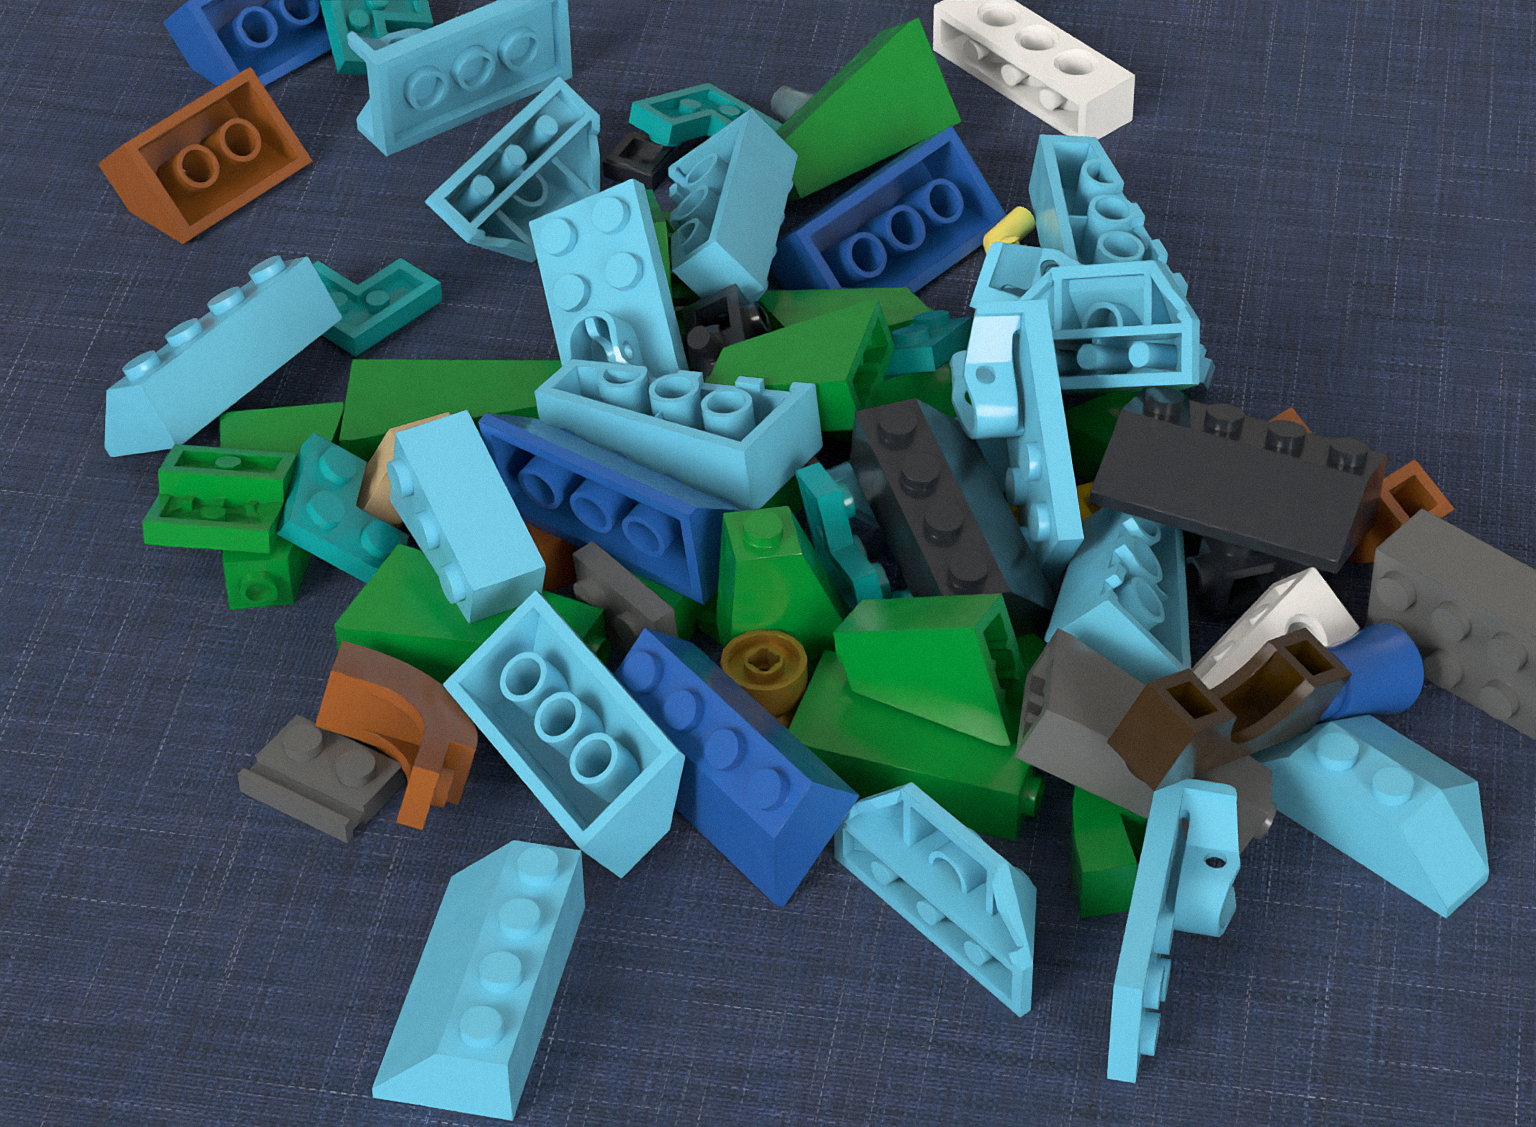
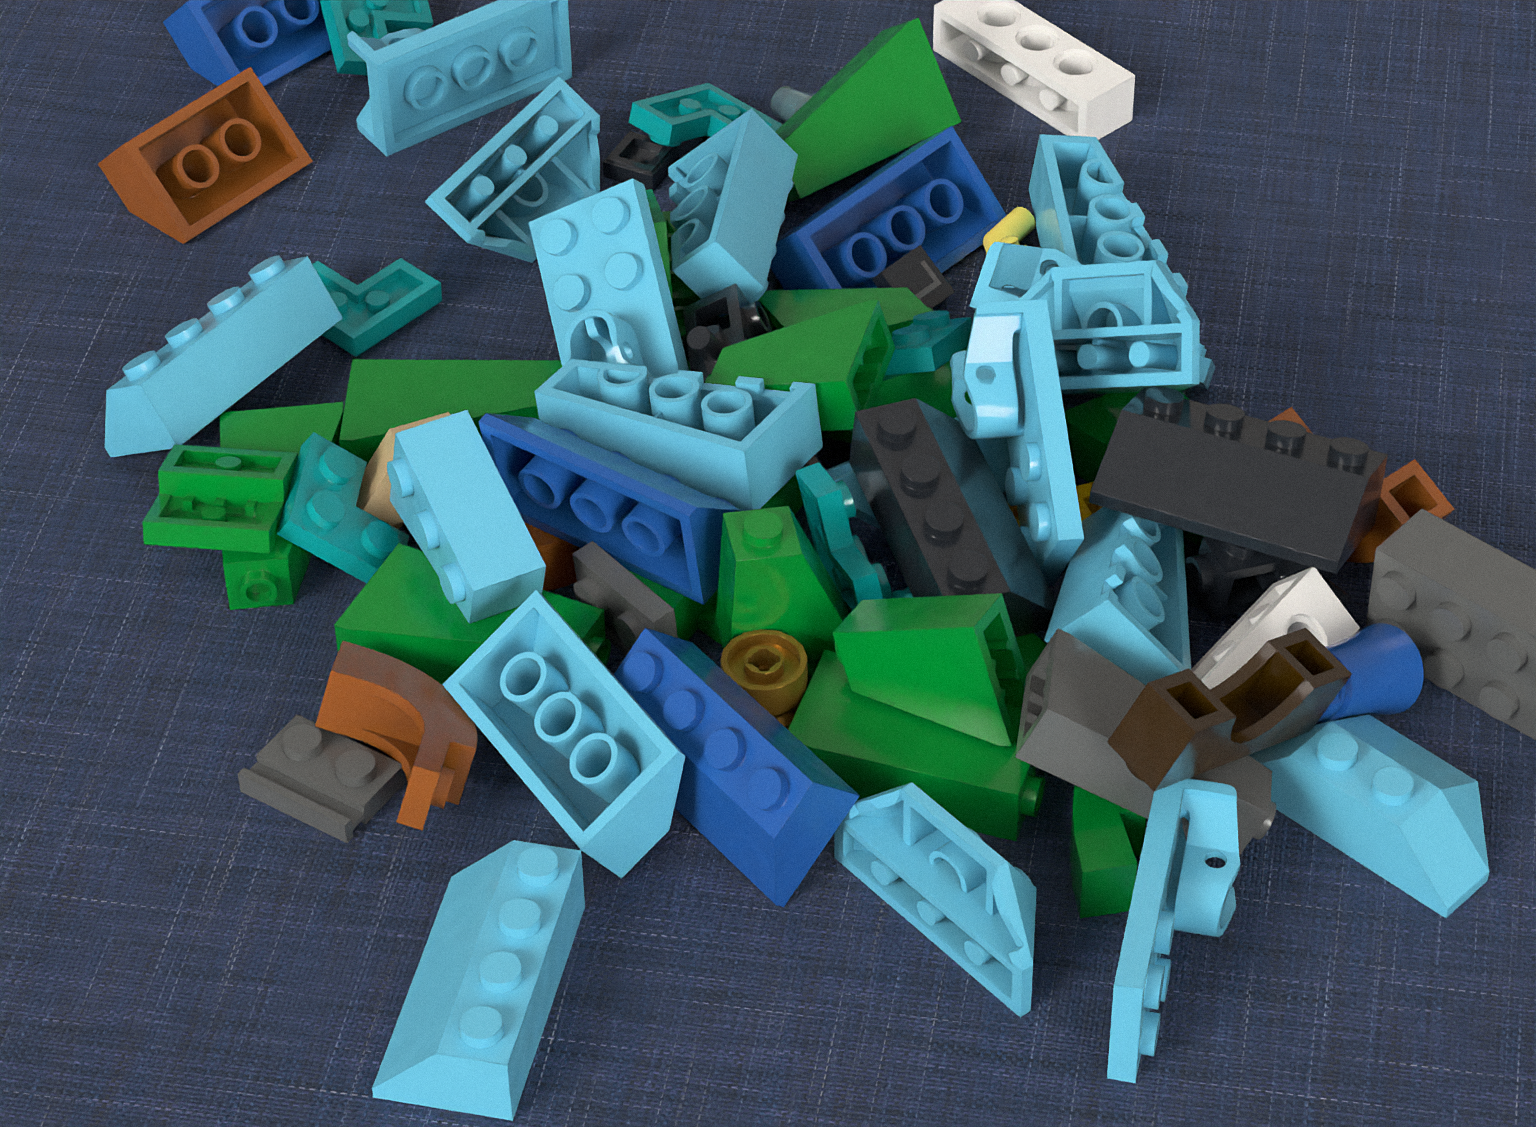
(917, 274): none -> black tile

